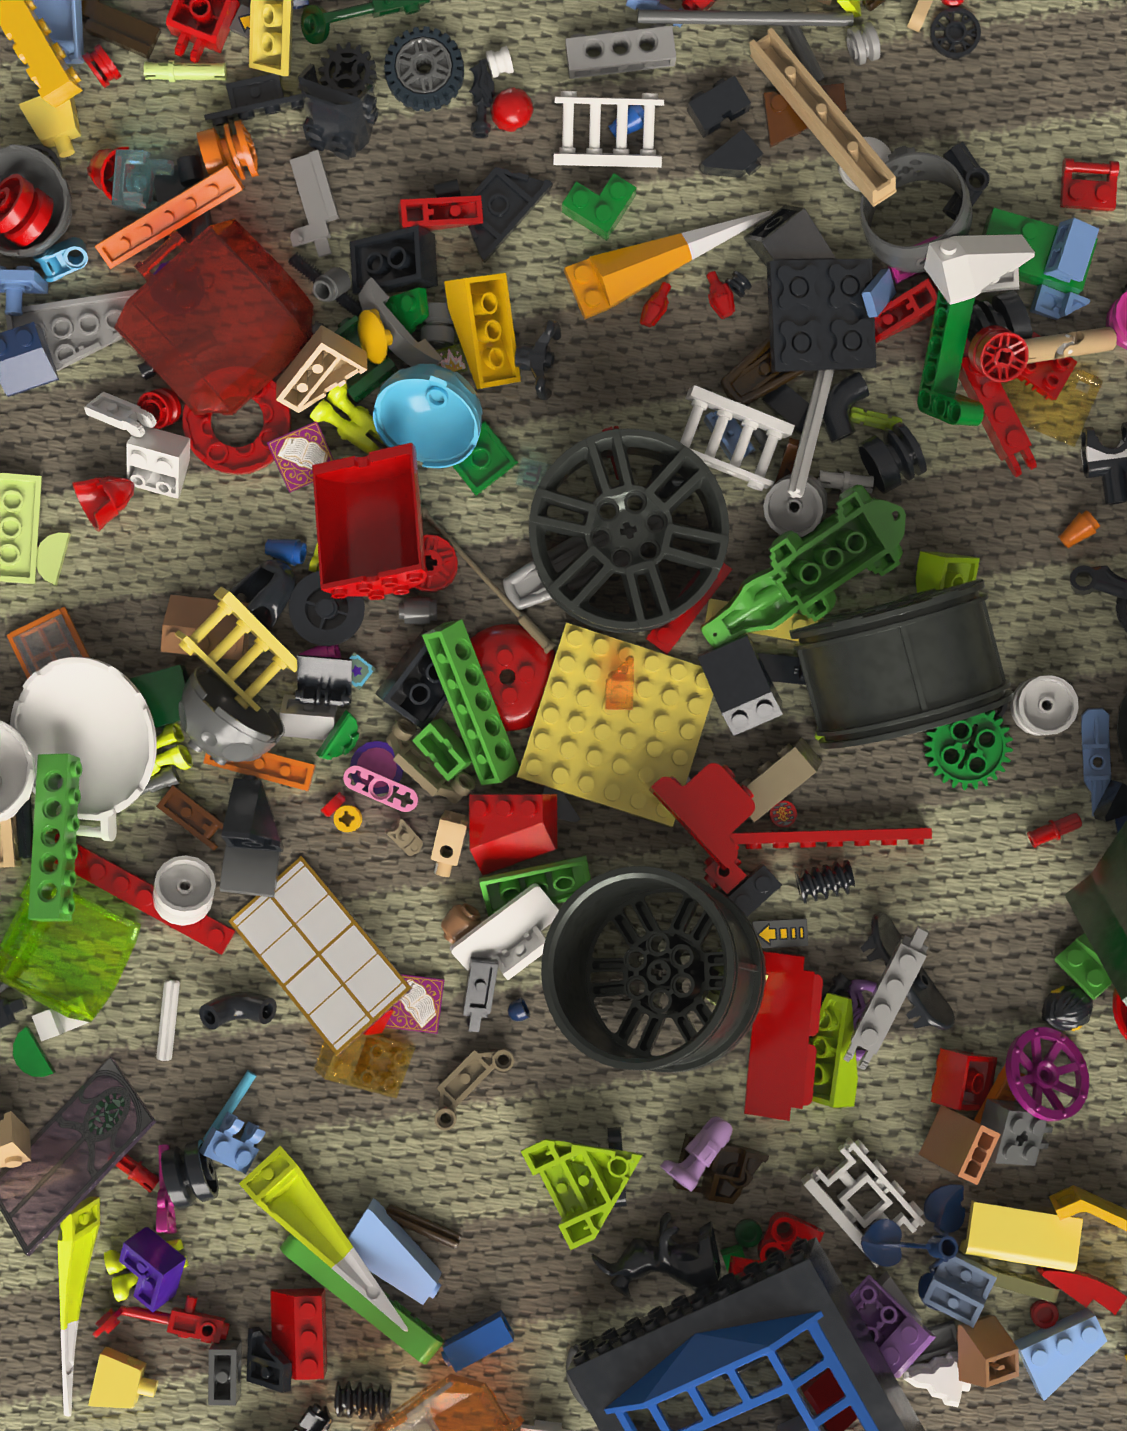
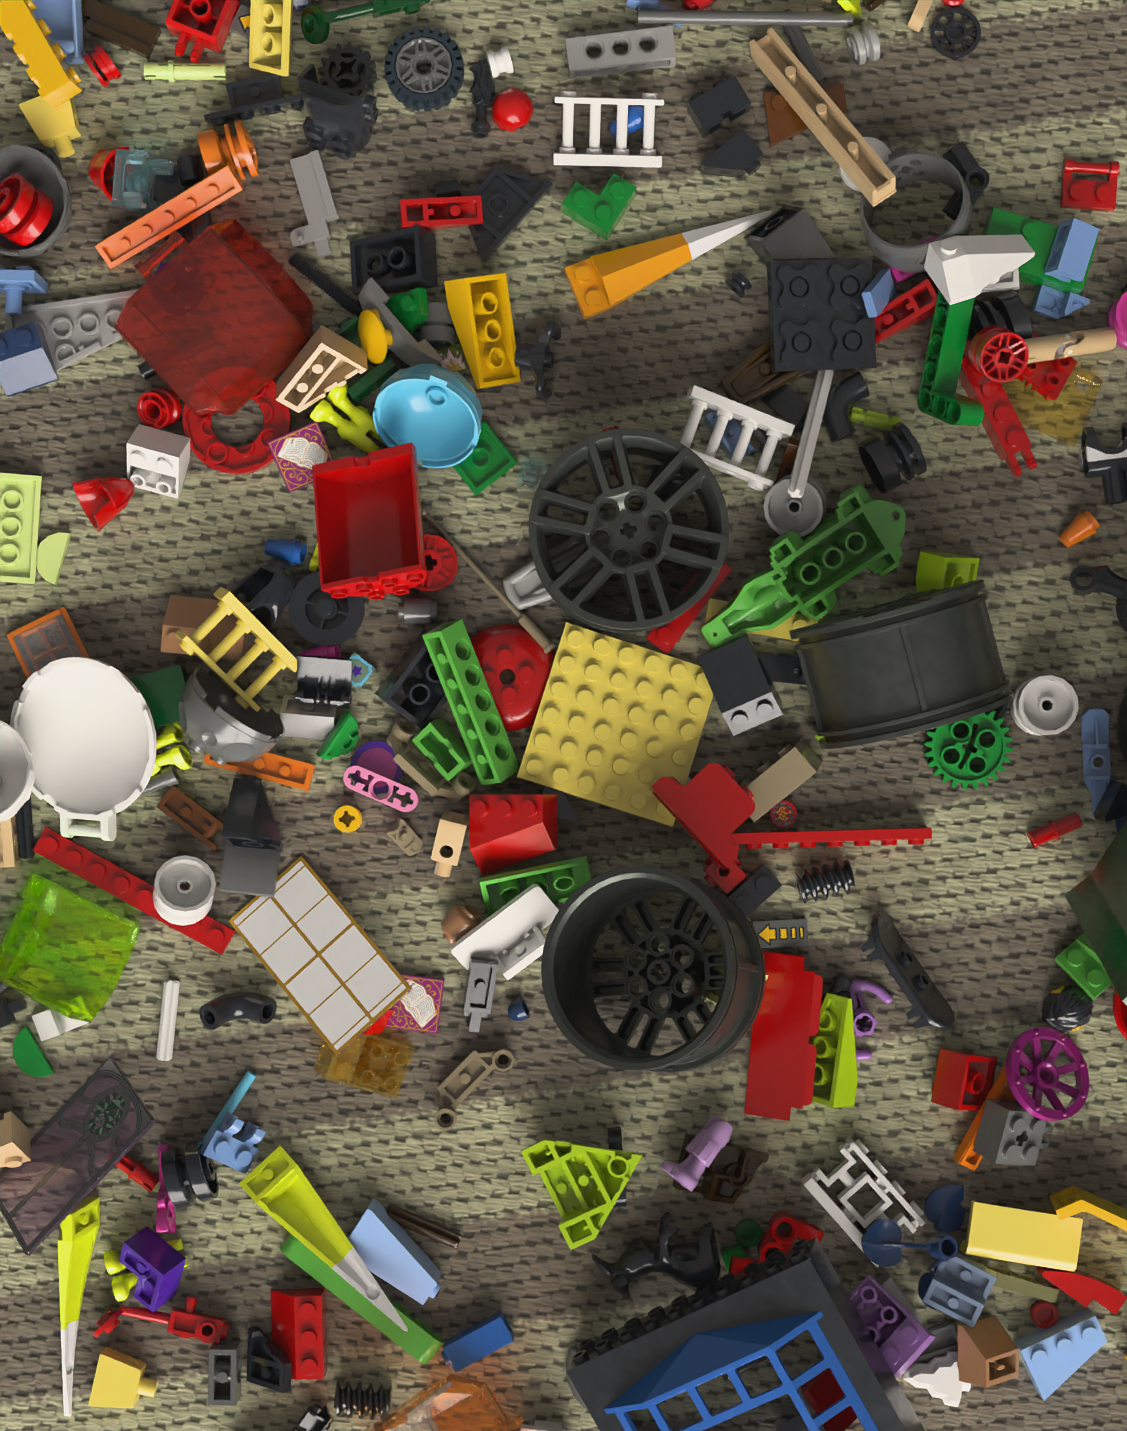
(46, 826): bright green brick -> none
(60, 260): dark azure piece -> none
(120, 414): white hinge -> none
(331, 284): dark grey brick -> none
(333, 804): red tile -> none
(620, 687): clear orange slope -> none
(655, 306): red piece -> none
(720, 296): red piece -> none
(845, 480): white pin -> none
(888, 996): light grey hinge -> none
(959, 1144): nougat brick -> none

